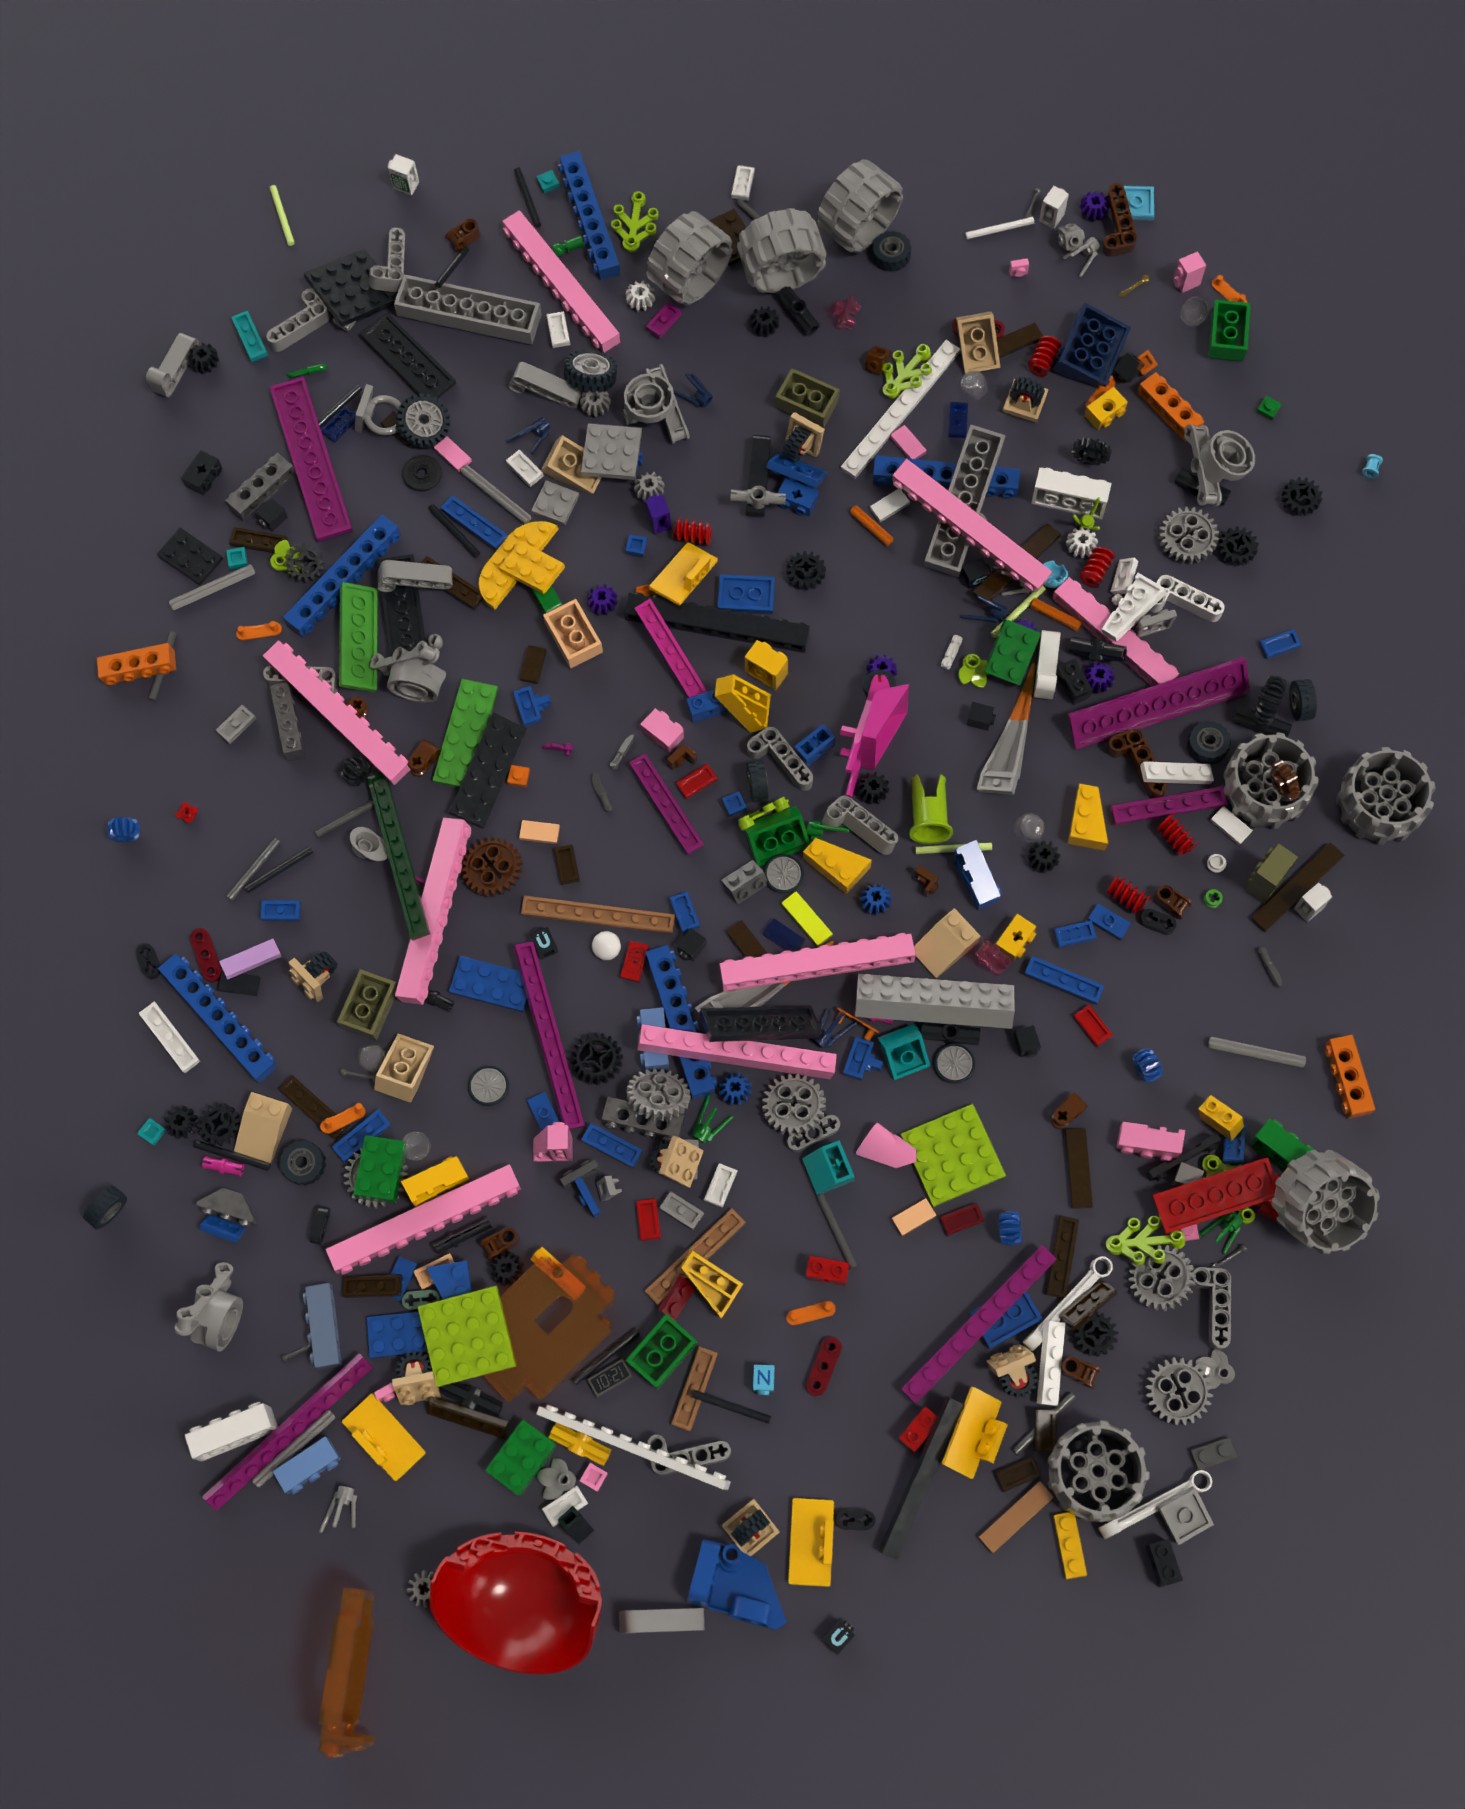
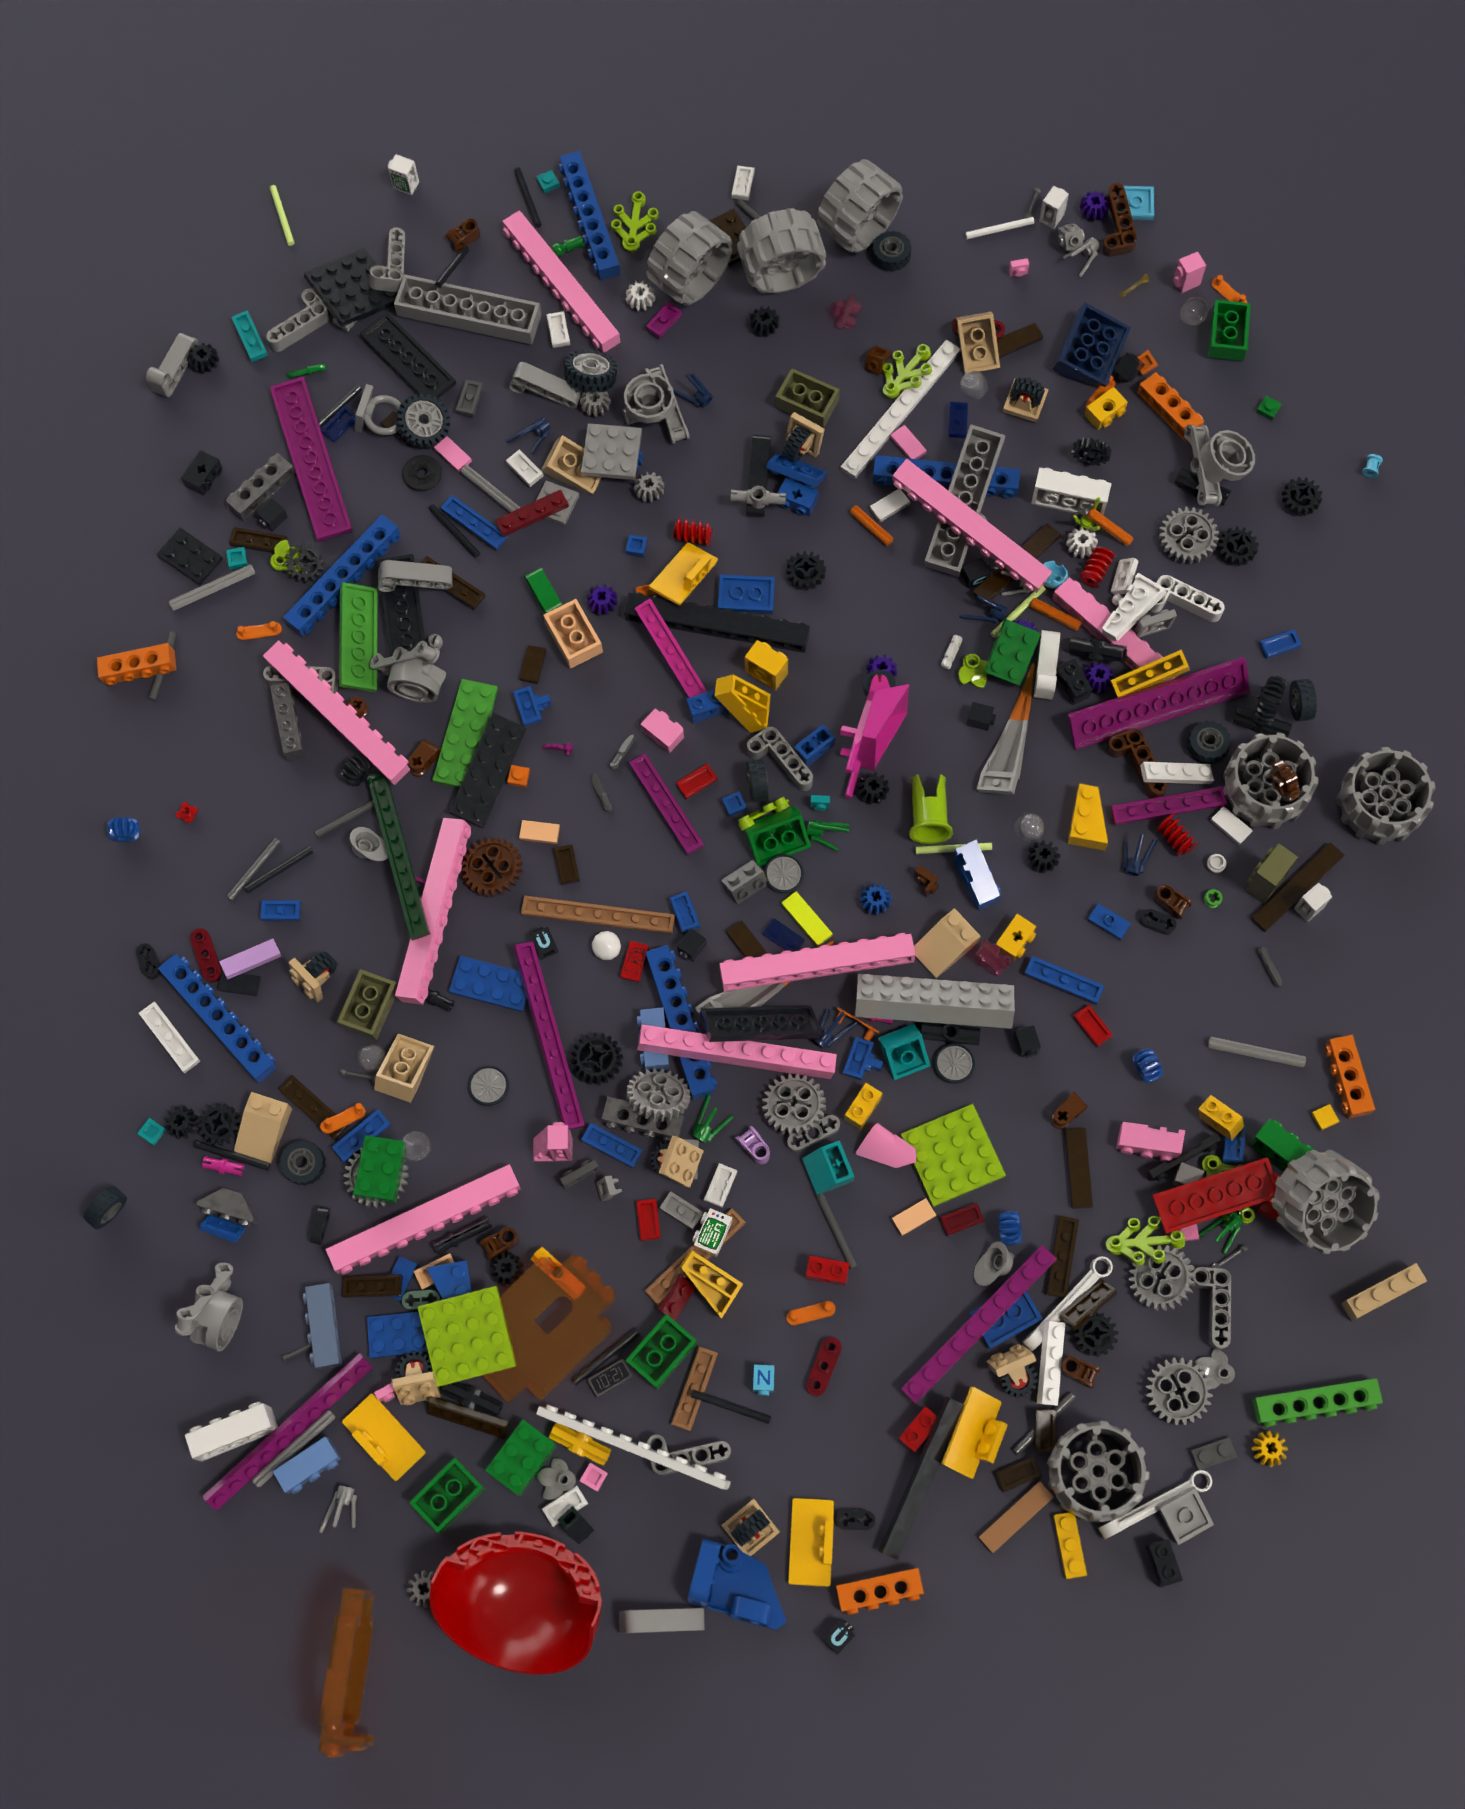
(236, 724): light grey plate -> none
(435, 1181): yellow wedge -> none
(447, 1495): none -> green brick
(469, 398): none -> dark grey plate
(522, 561): yellow plate -> none
(532, 513): none -> dark red plate
(542, 1110): blue plate -> none
(586, 1197): blue plate -> none
(658, 514): dark purple brick -> none
(679, 757): reddish brown bracket -> none
(713, 1232): none -> brick
(735, 1081): blue gear -> none
(751, 1143): none -> lavender piece
(803, 317): black piece -> none
(820, 802): none -> teal plate
(836, 864): yellow wedge -> none
(862, 823): light grey beam -> none
(863, 1106): none -> yellow brick
(909, 1577): none -> orange brick
(994, 1263): none -> light grey piece
(1044, 355): red piece -> none
(1075, 934): blue plate -> none
(1109, 526): none -> orange axle
(1127, 894): red piece -> none
(1133, 866): none -> dark blue plant
(1151, 674): none -> yellow brick
(1273, 1457): none -> yellow gear
(1325, 1117): none -> yellow tile
(1368, 1389): none -> bright green brick
(1384, 1292): none -> tan brick

